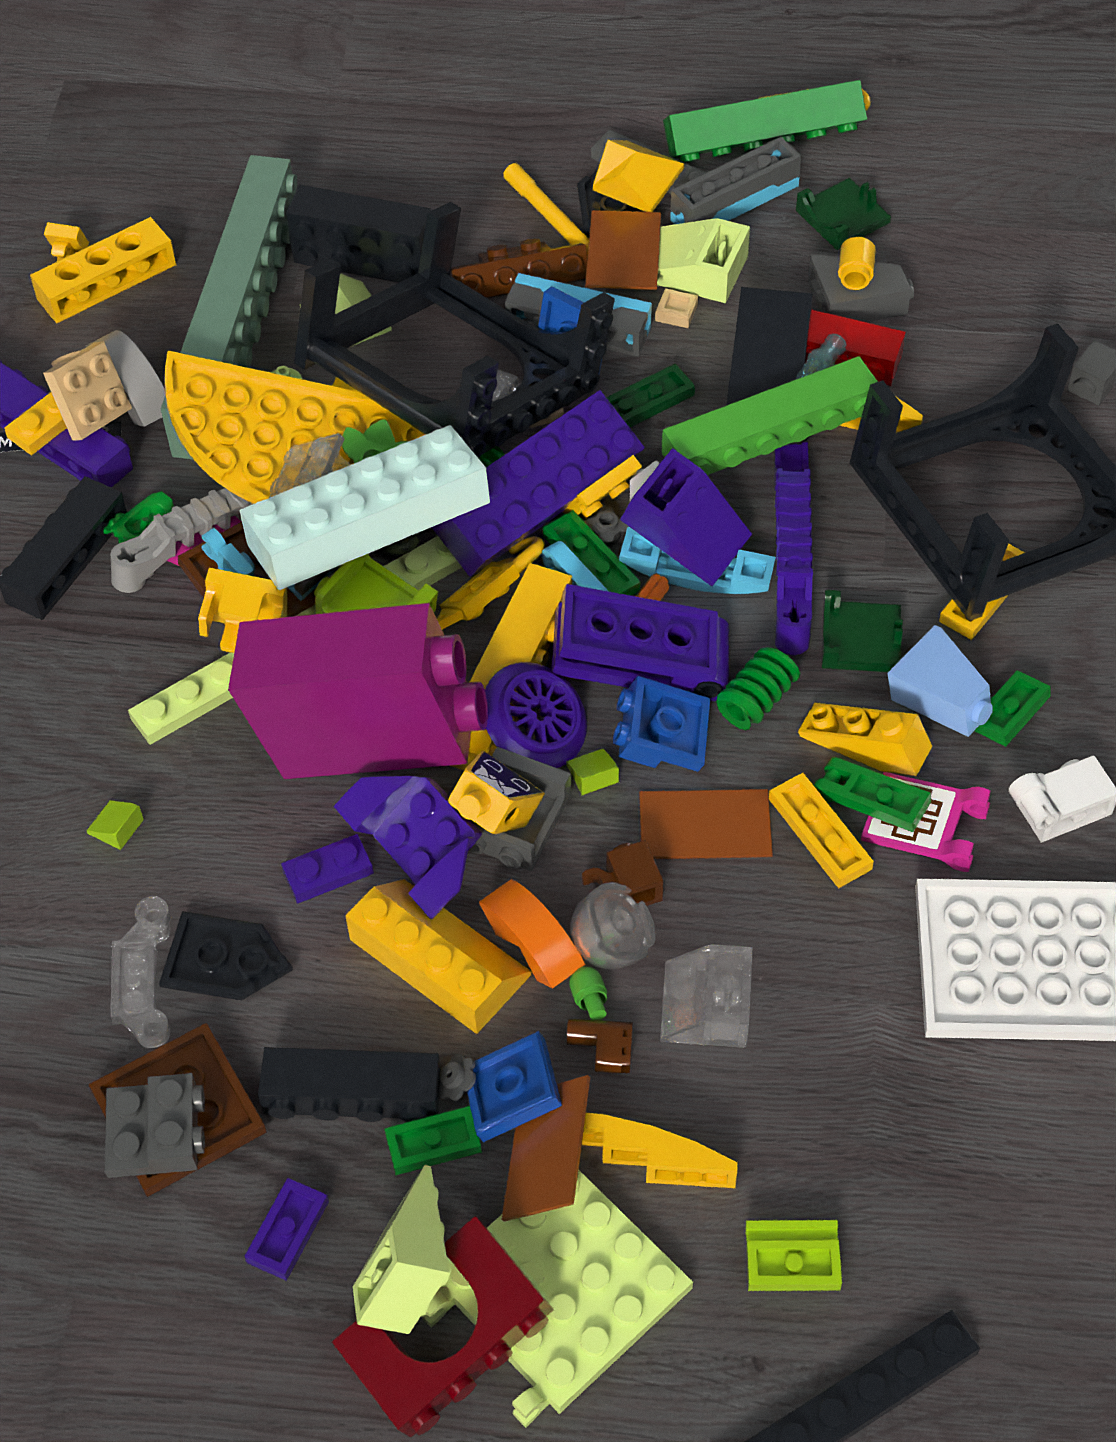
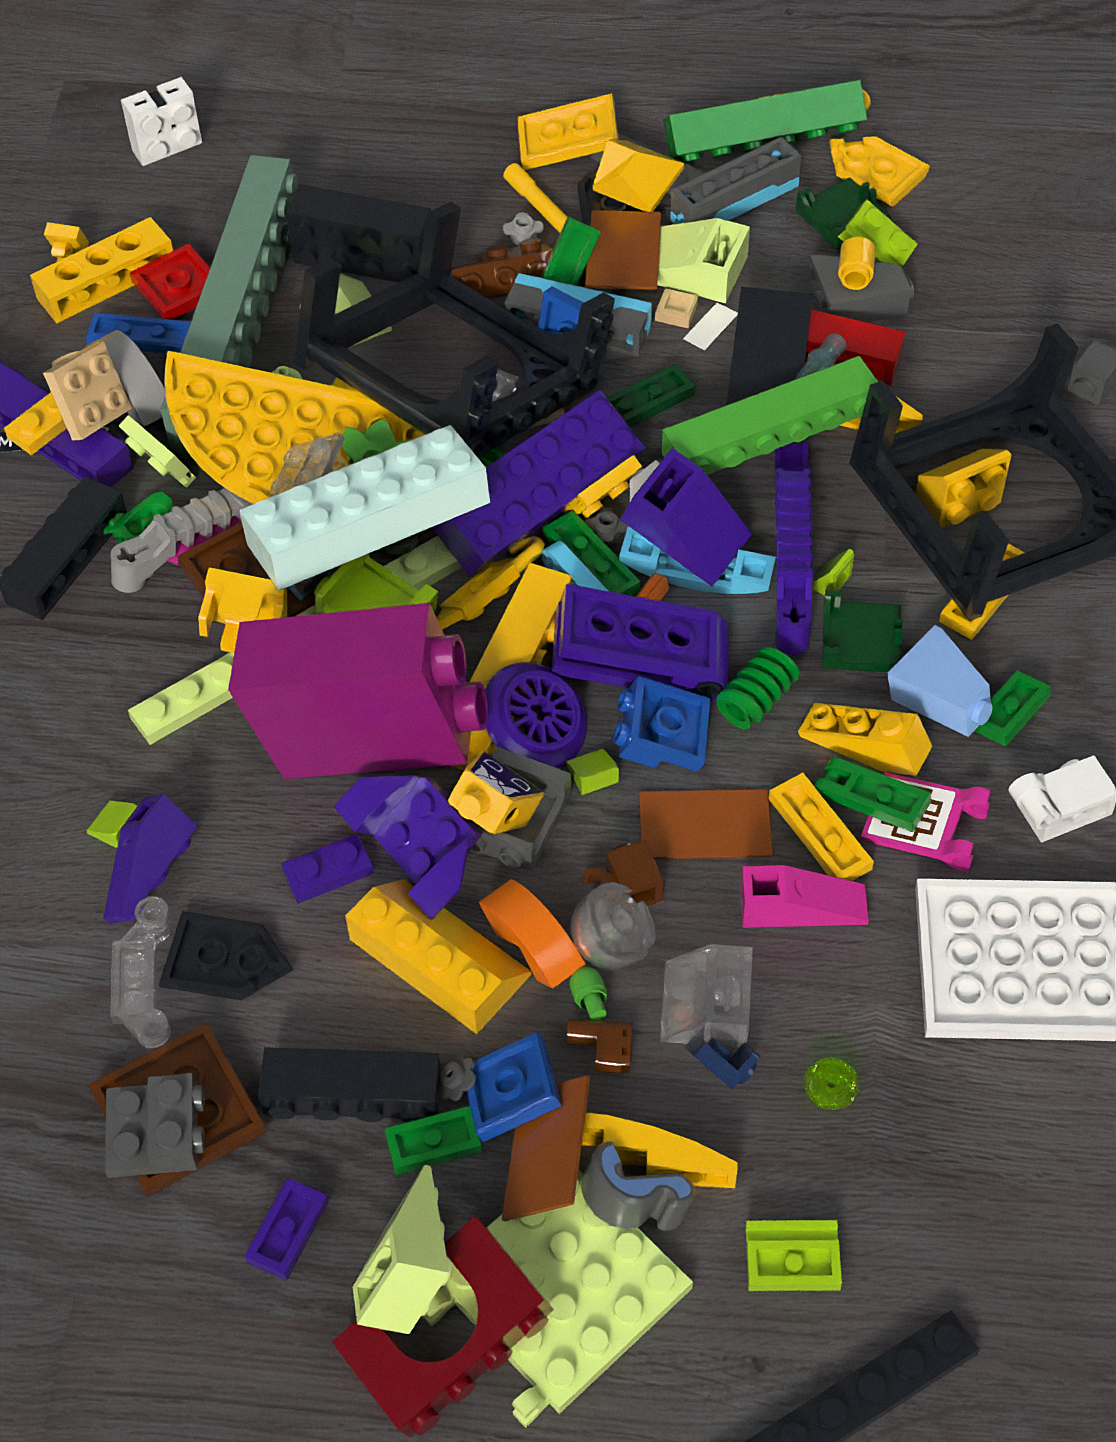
(144, 851): none -> dark purple slope
(147, 333): none -> blue tile
(161, 121): none -> white piece
(161, 458): none -> yellowish green plate
(172, 281): none -> red plate
(226, 555): medium azure plate -> none
(522, 228): none -> light grey plate
(567, 131): none -> yellow tile
(571, 252): none -> green tile
(633, 1199): none -> dark grey animal
(710, 326): none -> white sticker
(715, 1056): none -> dark blue bracket
(799, 898): none -> dark pink slope
(831, 1071): none -> clear neon green plate
(834, 573): none -> lime slope
(880, 164): none -> yellow tile
(891, 243): none -> lime plate
(964, 486): none -> yellow slope

